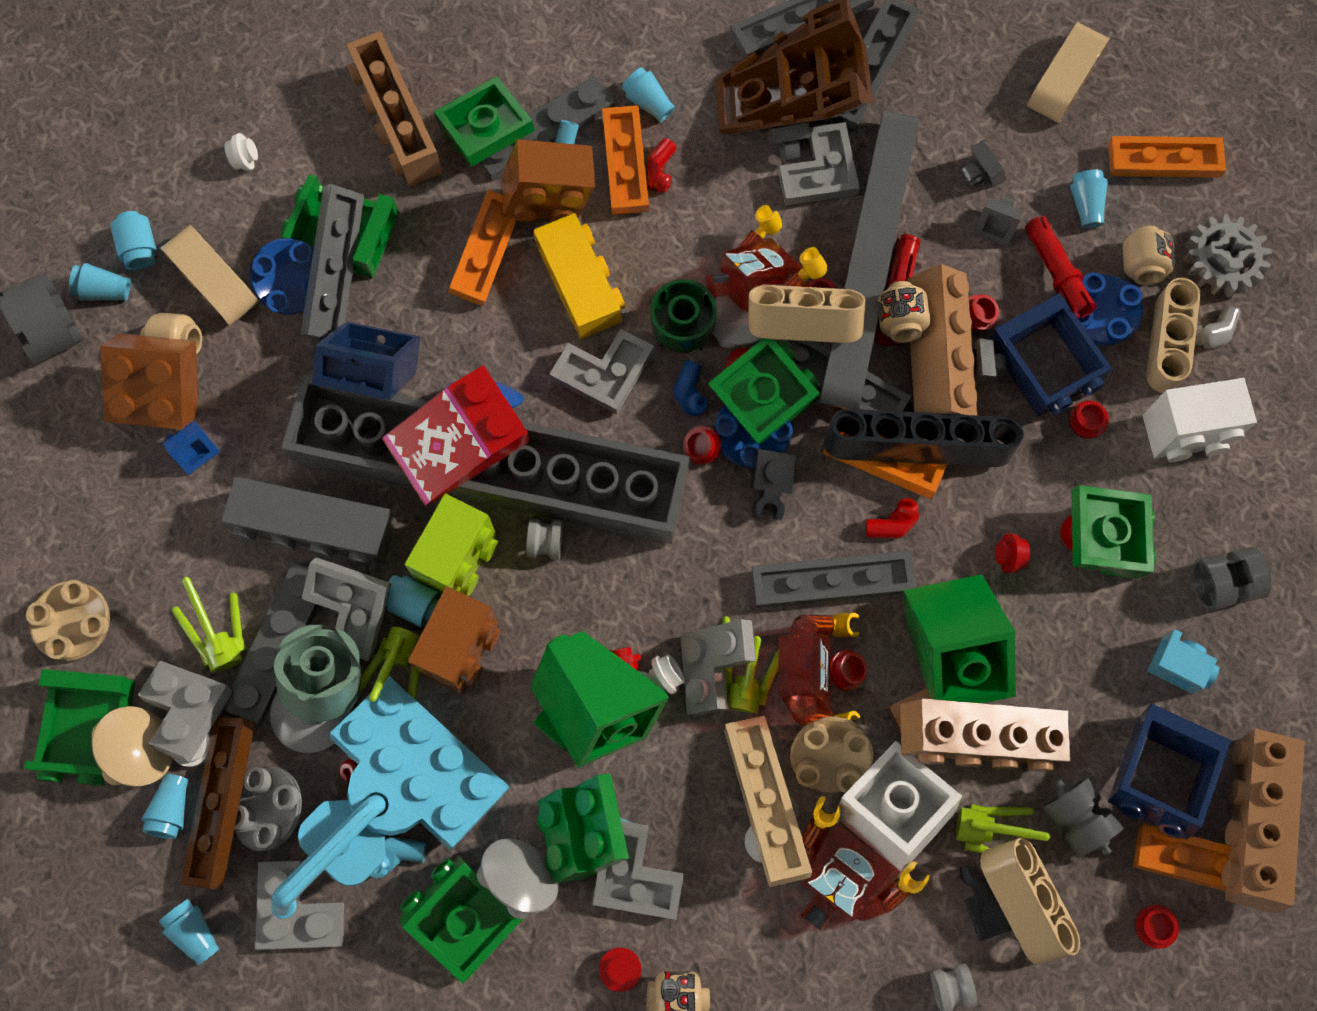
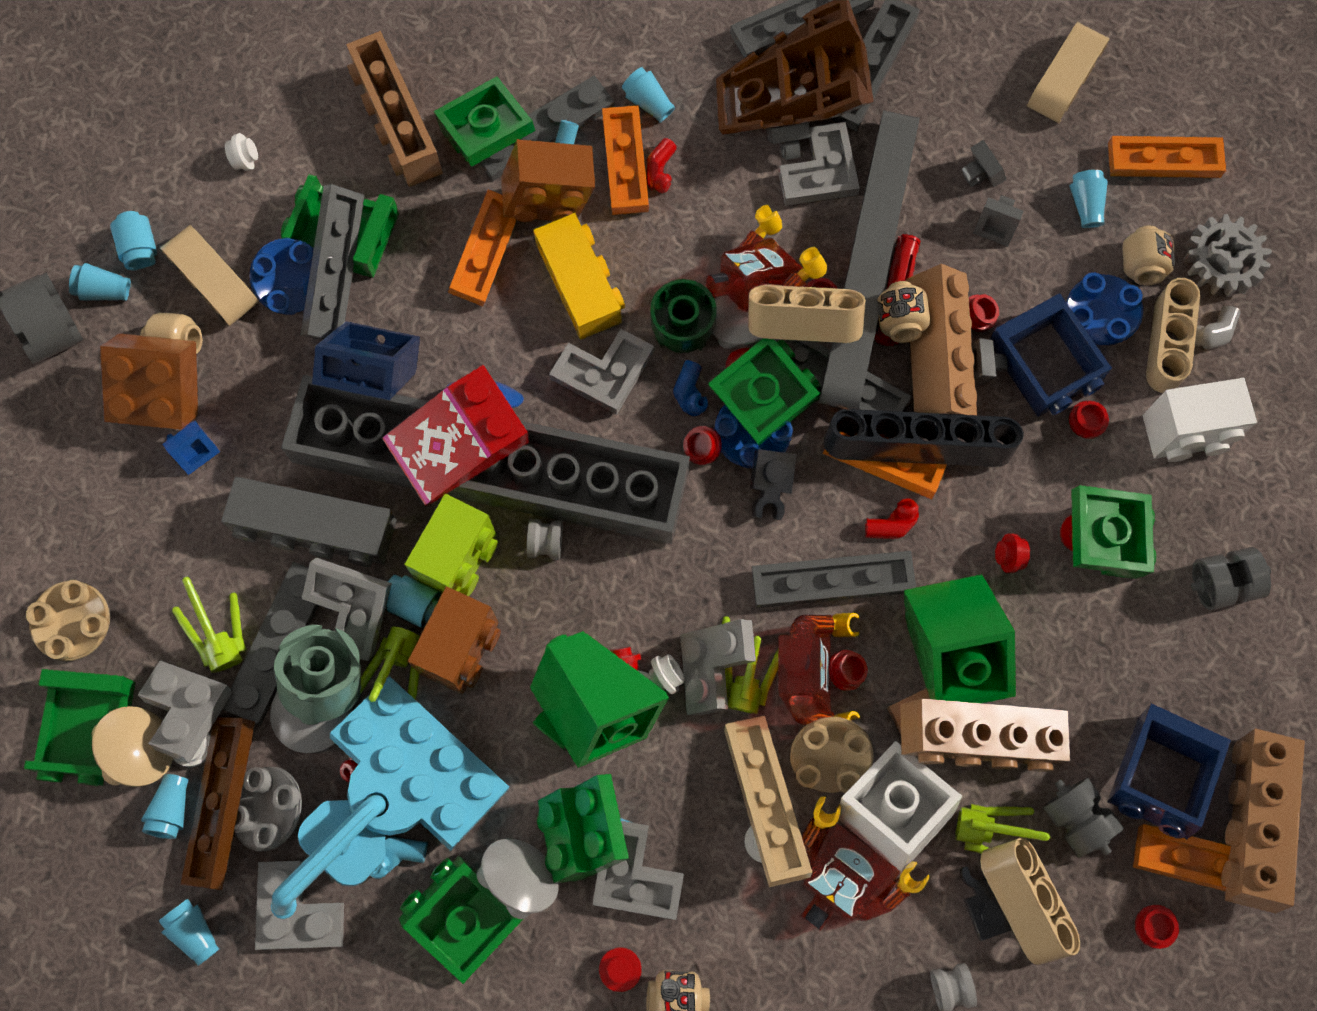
(1065, 277): red pin -> none
(1183, 663): medium azure brick -> none

